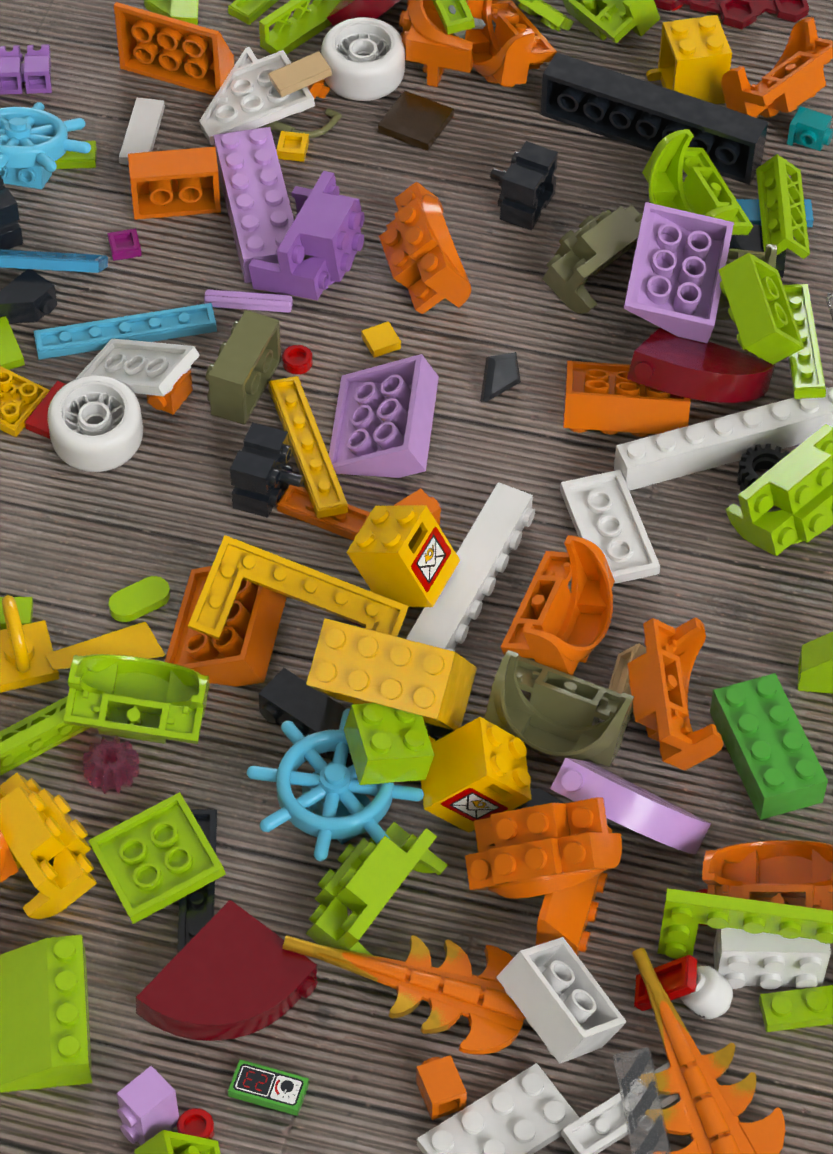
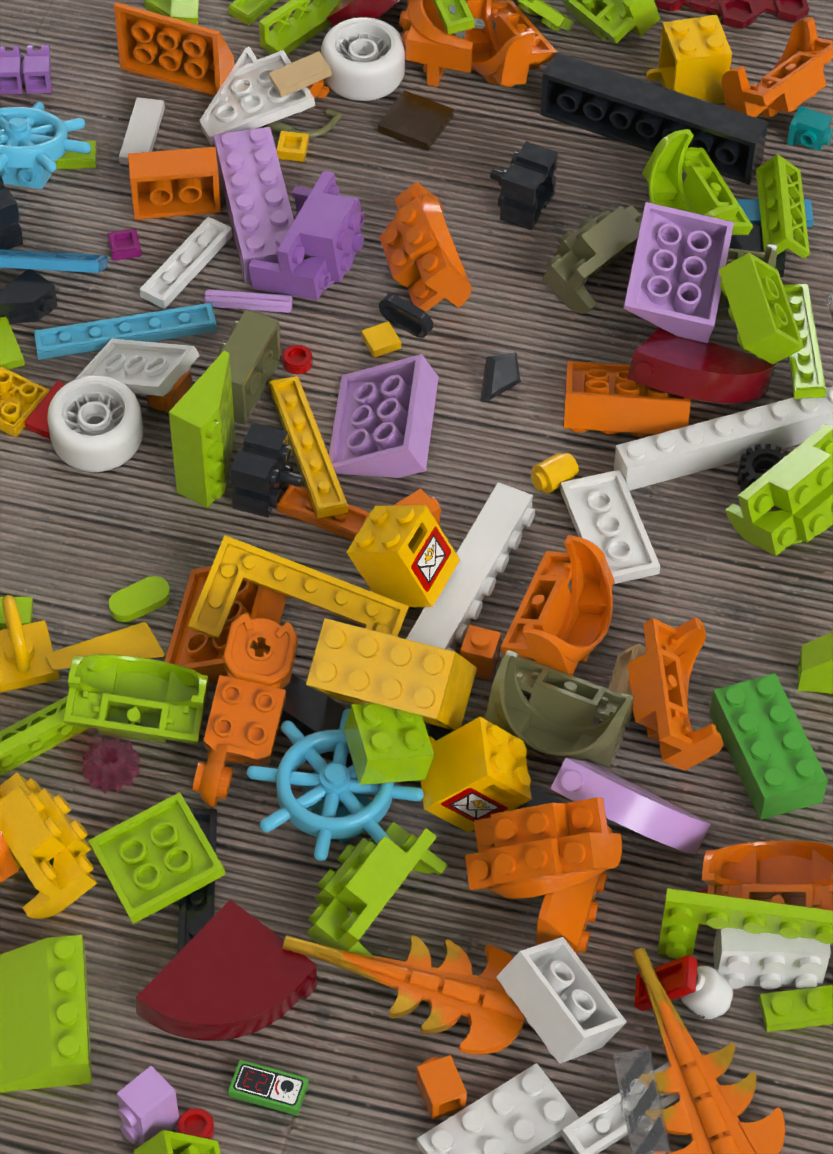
(186, 262): none -> white plate
(204, 434): none -> lime slope
(246, 702): none -> orange brick
(405, 315): none -> black tile
(482, 650): none -> orange brick
(551, 472): none -> yellow brick

